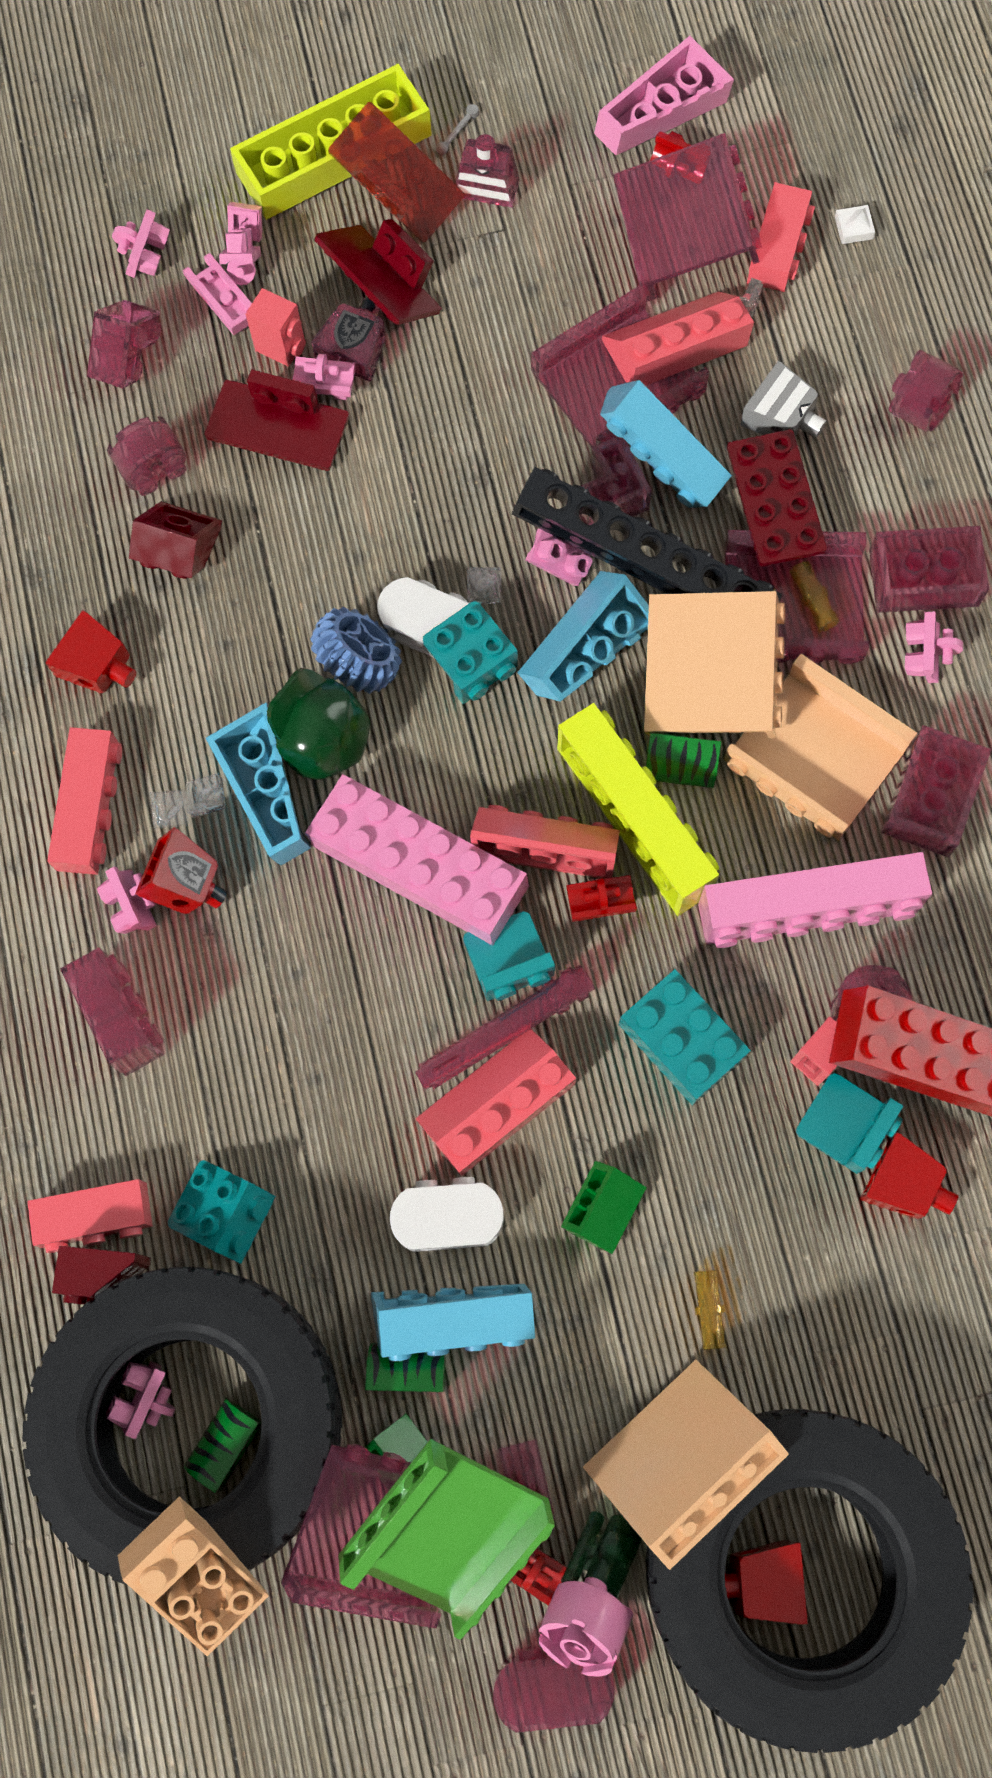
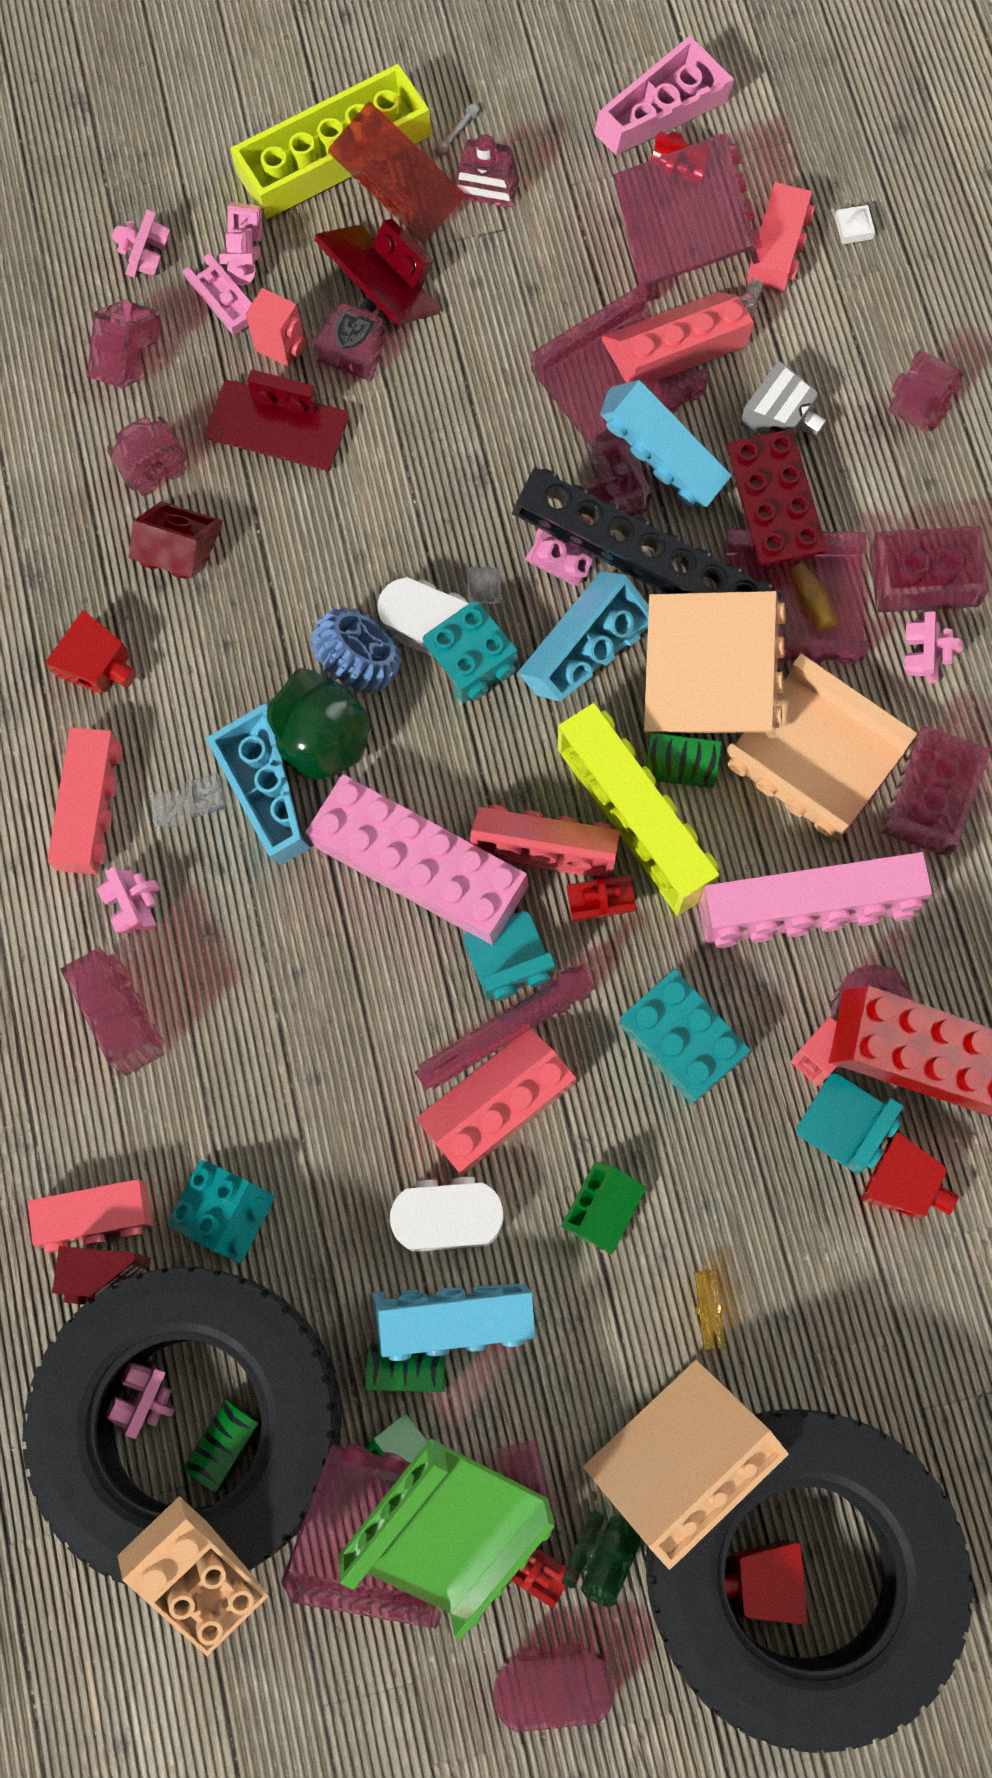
(180, 875): red torso -> none
(326, 375): bright pink hips -> none
(585, 1626): bright pink brick -> none

